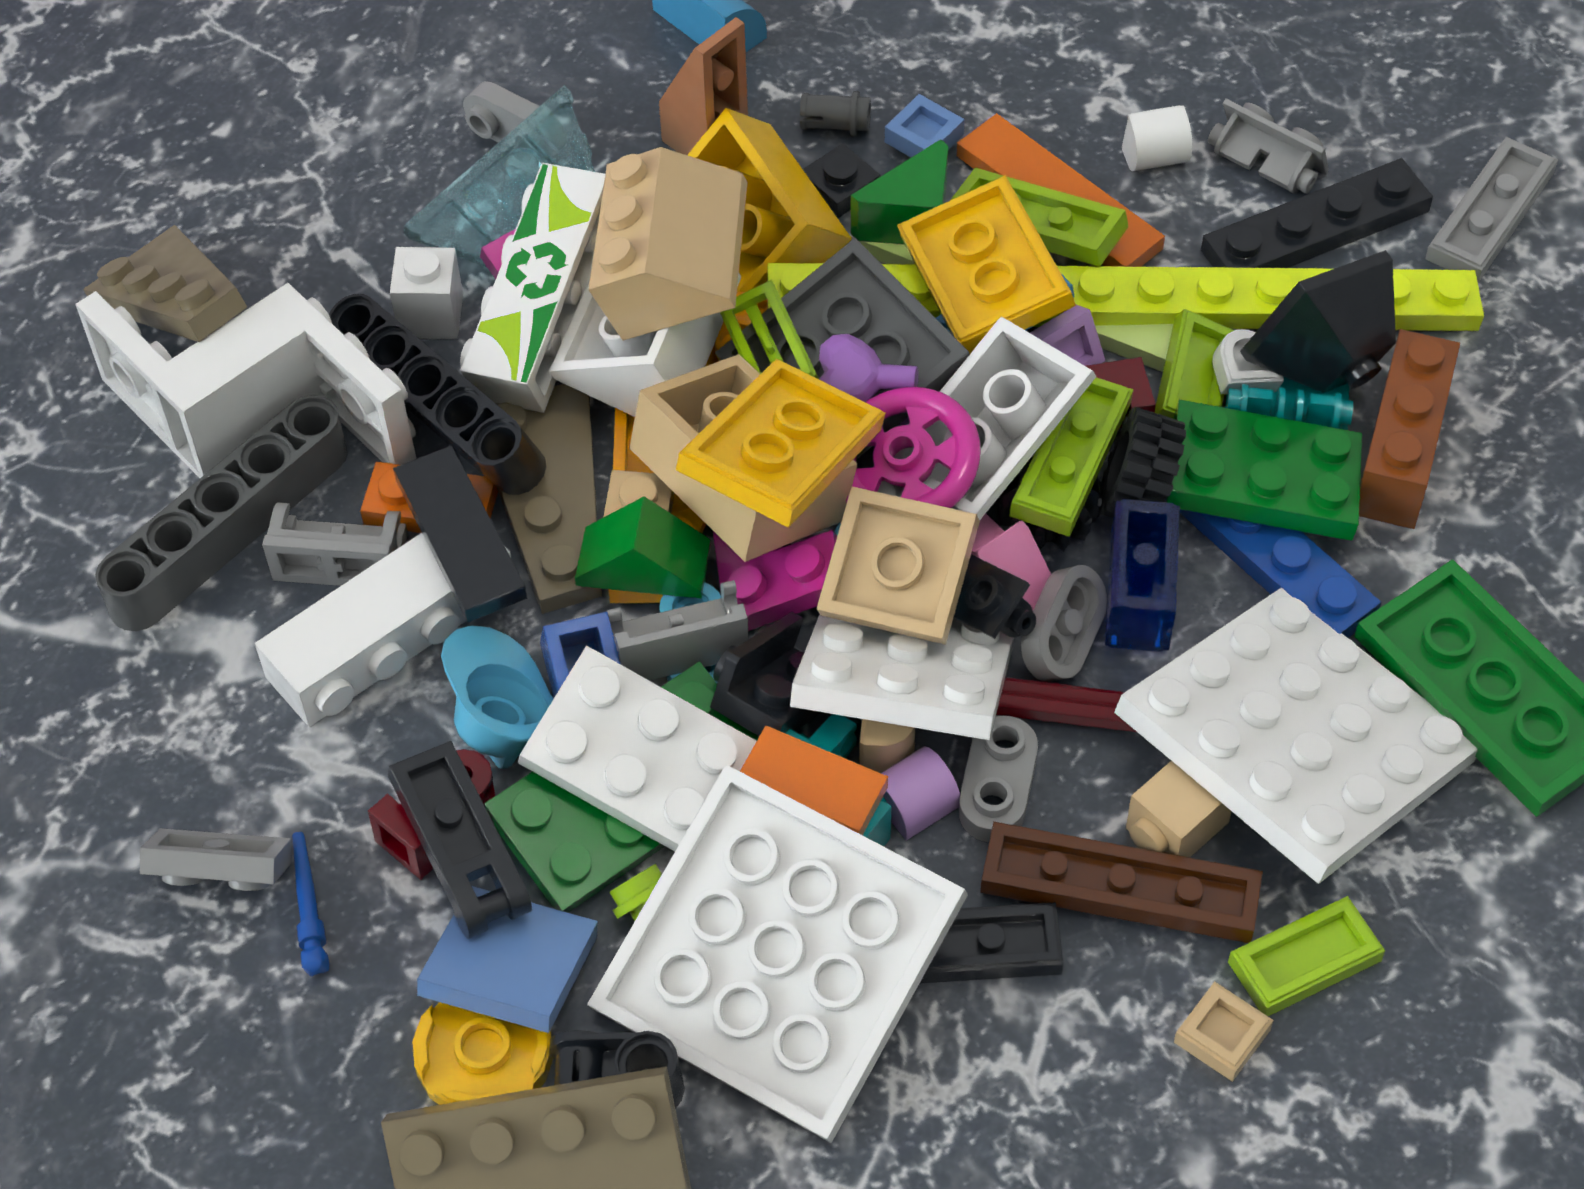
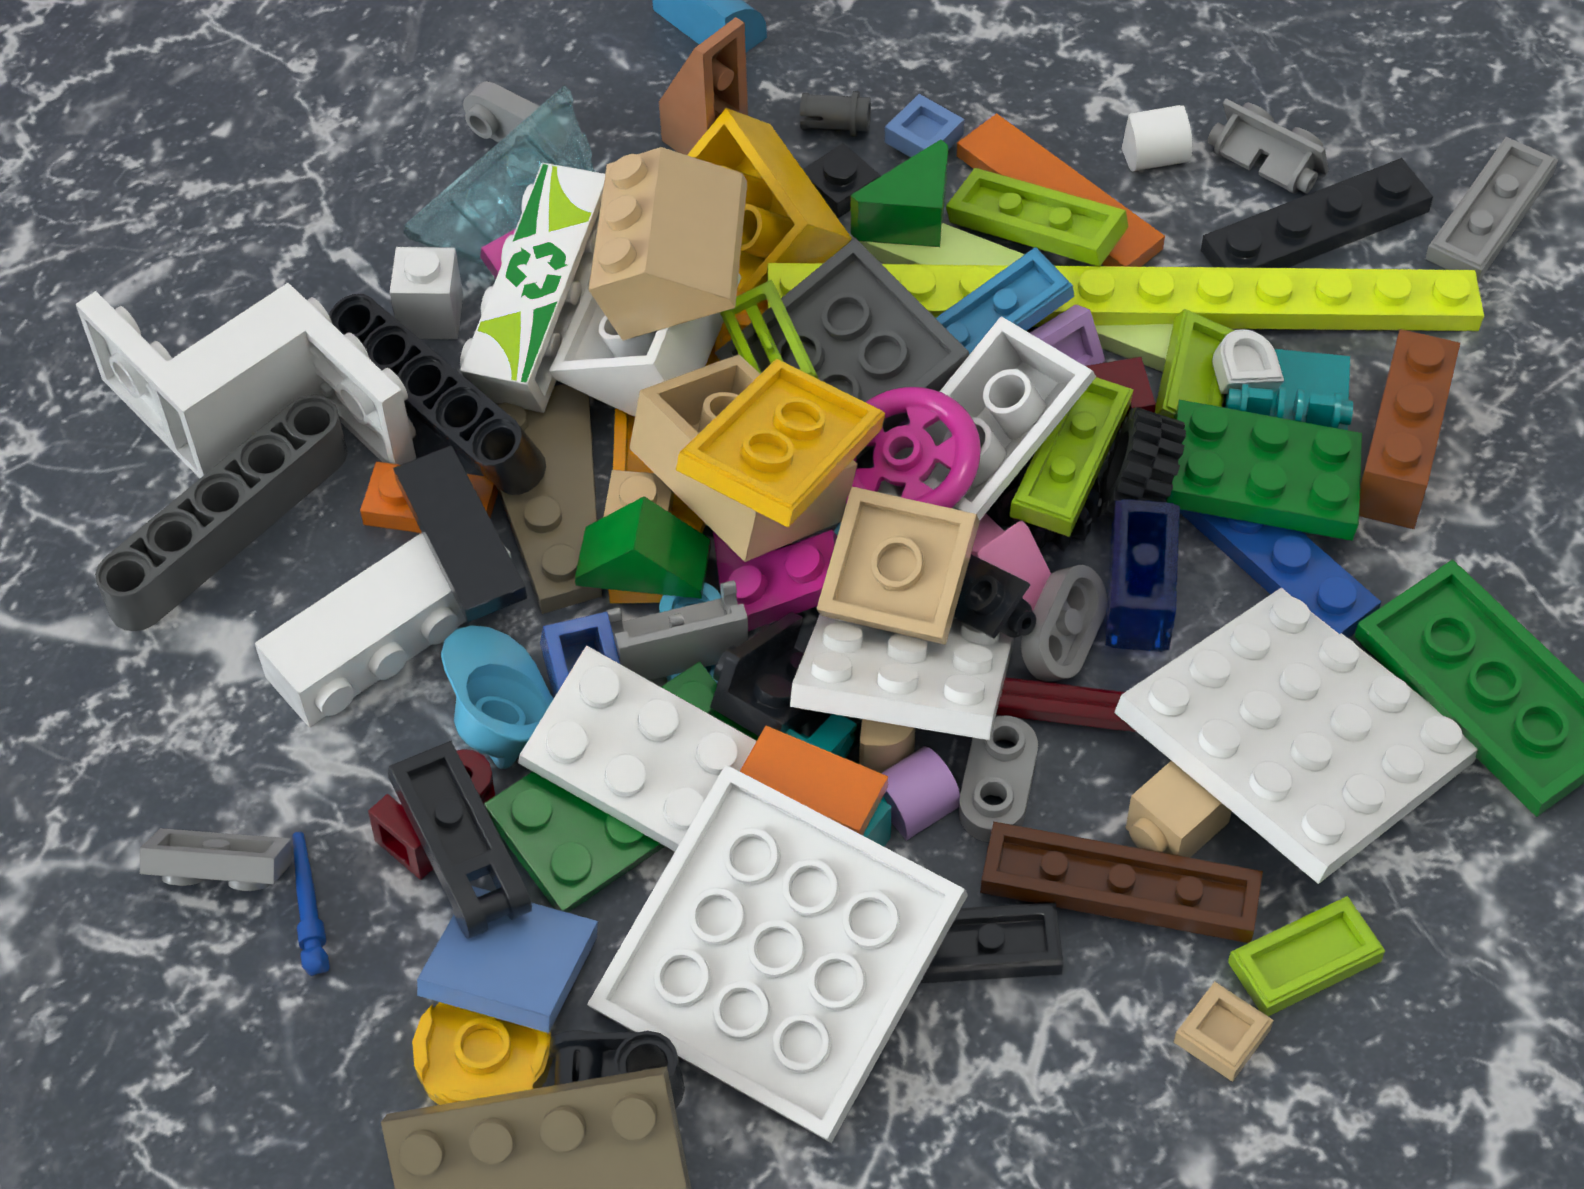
(170, 287): dark tan wing -> none
(327, 550): light grey hinge -> none
(635, 892): lime plate -> none
(857, 369): medium lavender rock -> none
(985, 263): yellow tile -> none
(1331, 327): black slope -> none

